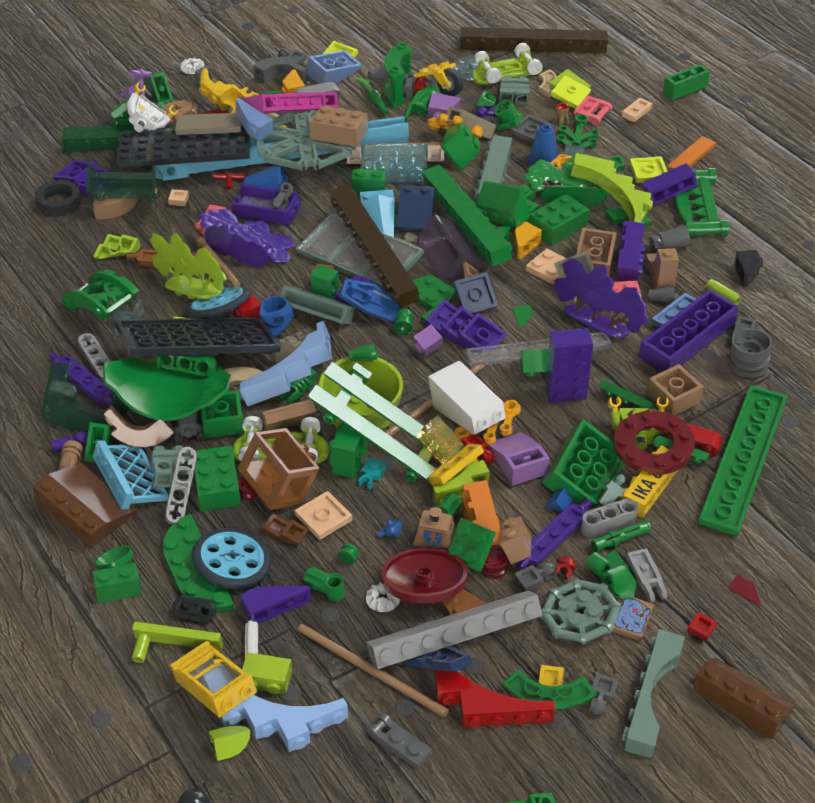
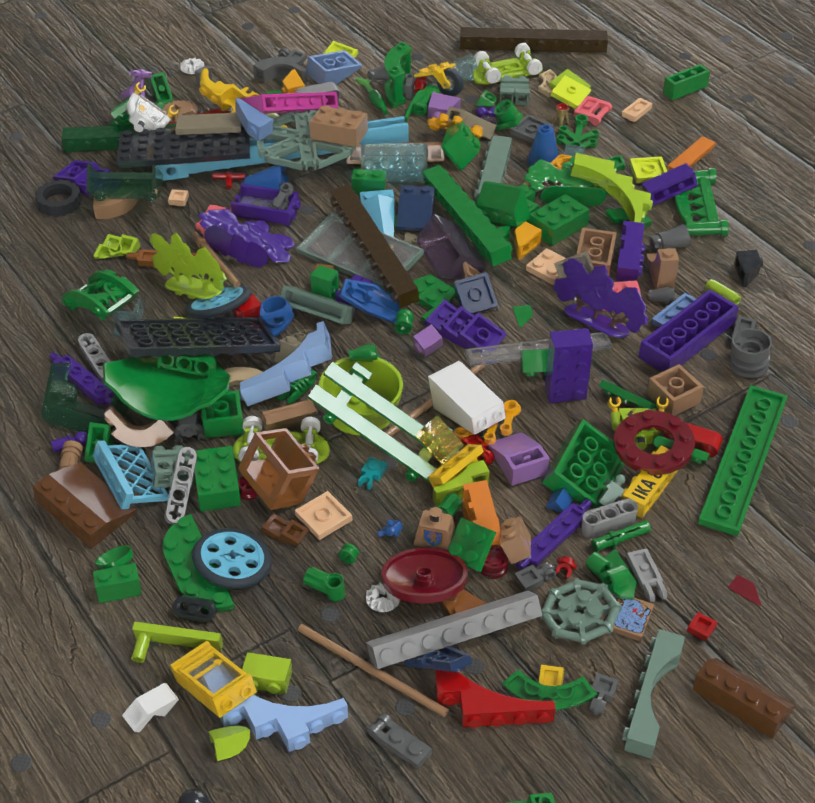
(155, 702): none -> white slope
(251, 637): white axle -> none
(272, 601): dark purple slope -> none
(347, 451): green brick -> none

